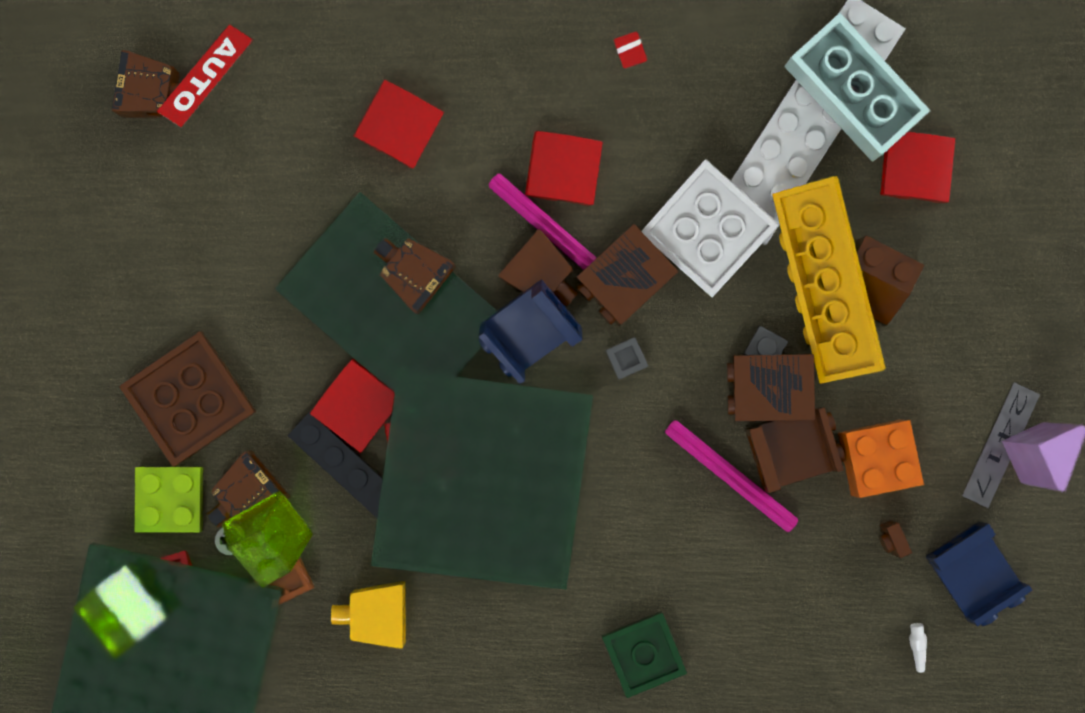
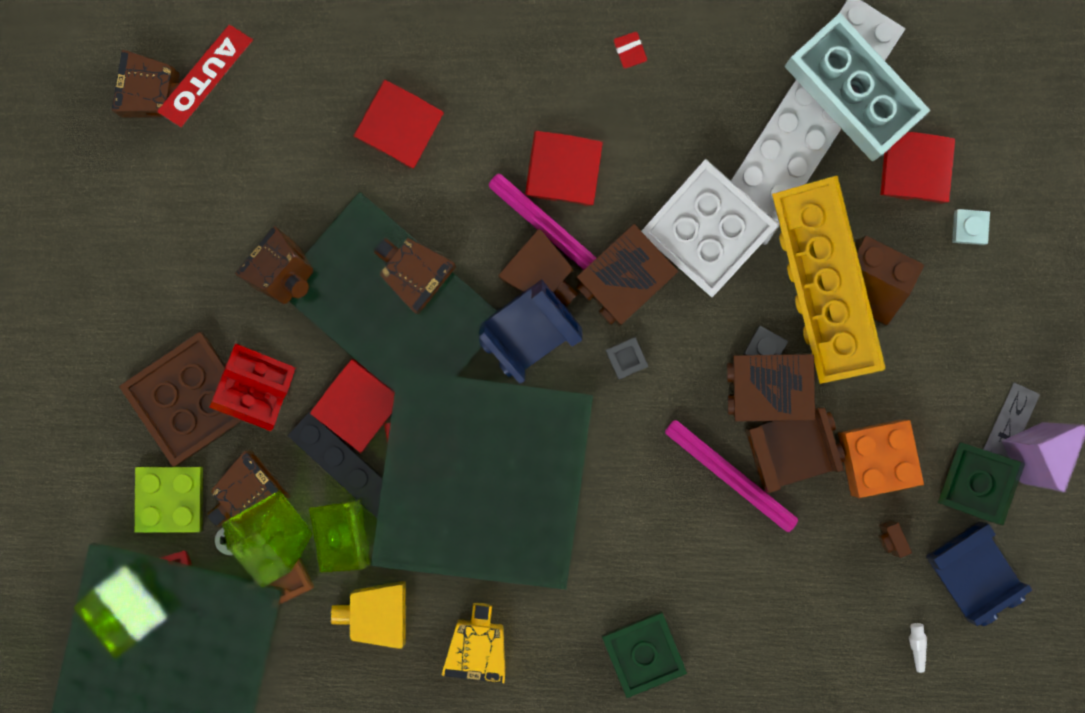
(252, 387): none -> red slope
(277, 268): none -> reddish brown torso
(340, 536): none -> clear neon green slope
(477, 648): none -> yellow torso
(971, 227): none -> light aqua plate
(981, 483): none -> dark green plate

